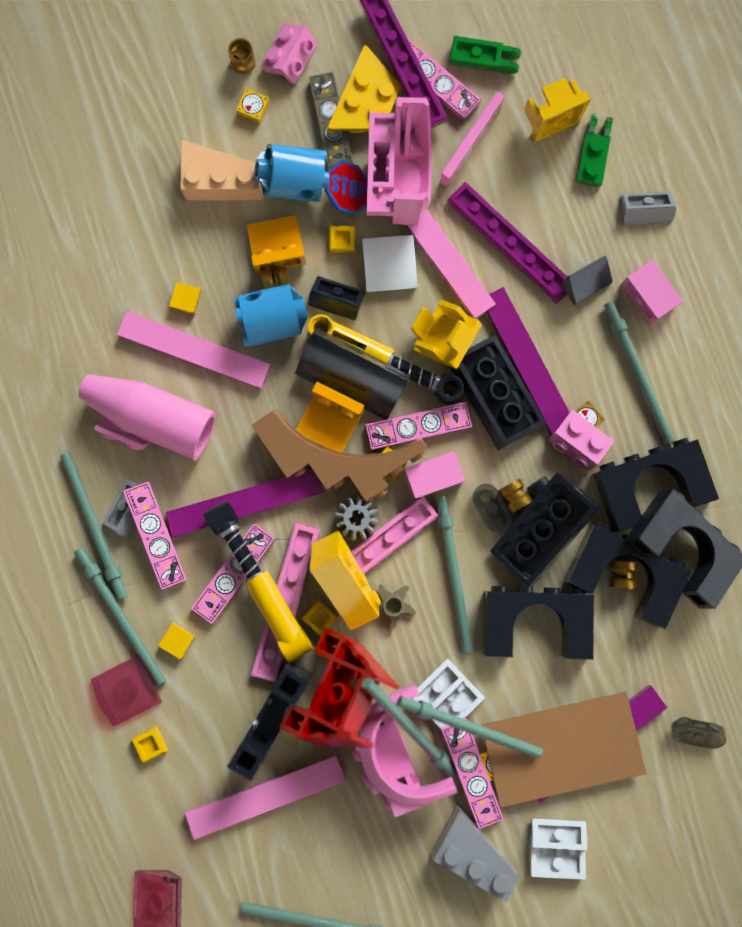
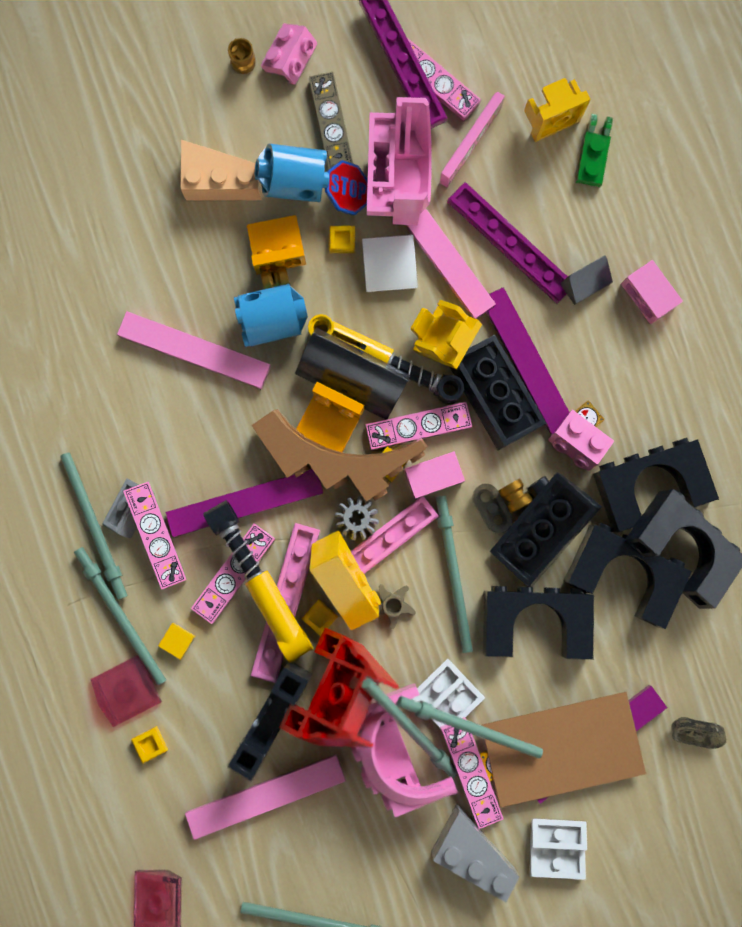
(147, 415): bright pink piece -> none
(185, 298): yellow tile -> none
(253, 105): tile -> none
(336, 298): black slope -> none
(367, 91): yellow wing -> none
(484, 55): green hinge -> none
(619, 328): sand green bar -> none
(623, 568): pearl gold wheel -> none
(647, 208): light grey slope -> none

